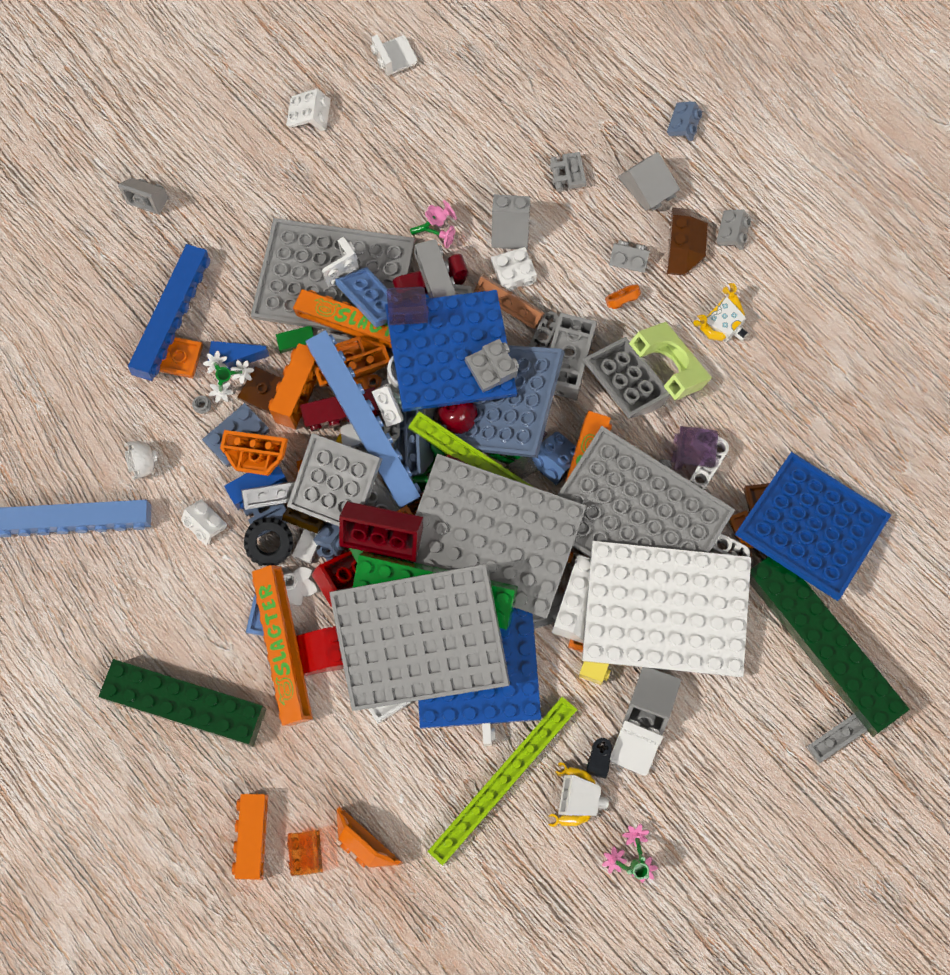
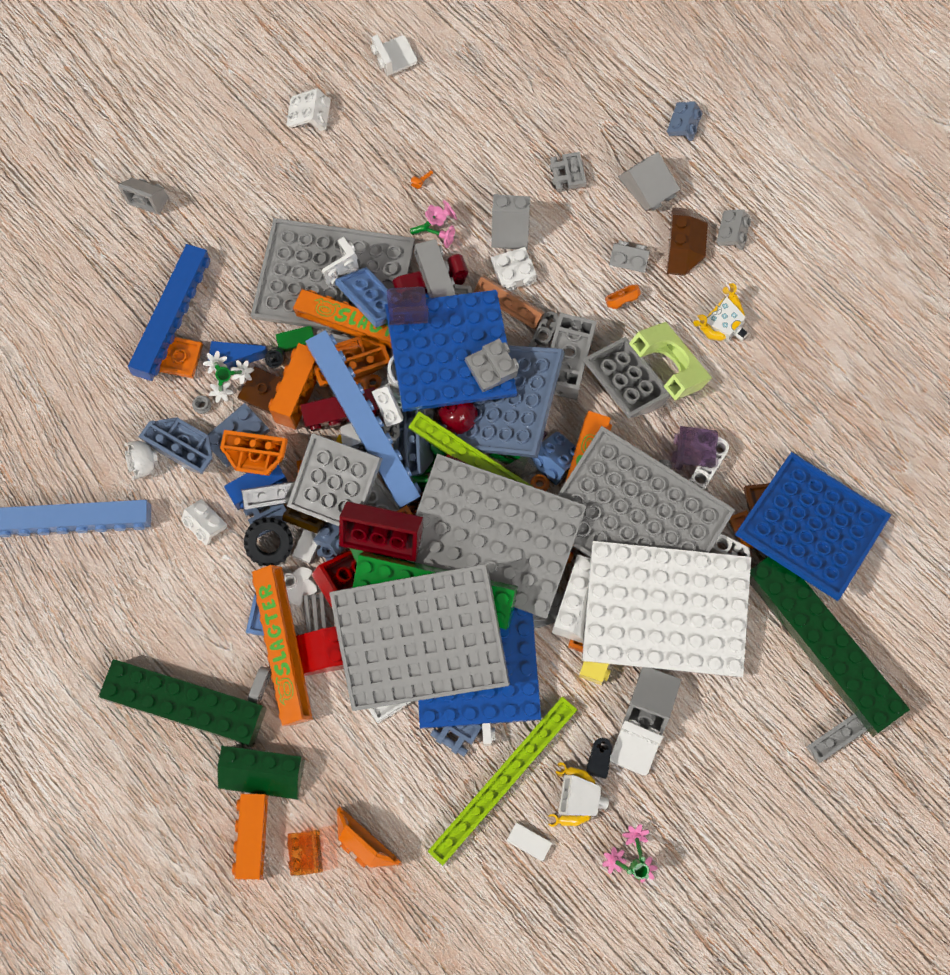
(179, 443): none -> sand blue wedge
(259, 685): none -> light grey beam
(260, 772): none -> dark green slope
(278, 356): none -> black wheel
(313, 597): none -> light grey tile
(418, 182): none -> orange hand
(465, 733): none -> sand blue plate
(529, 842): none -> white tile
(540, 478): none -> orange plate

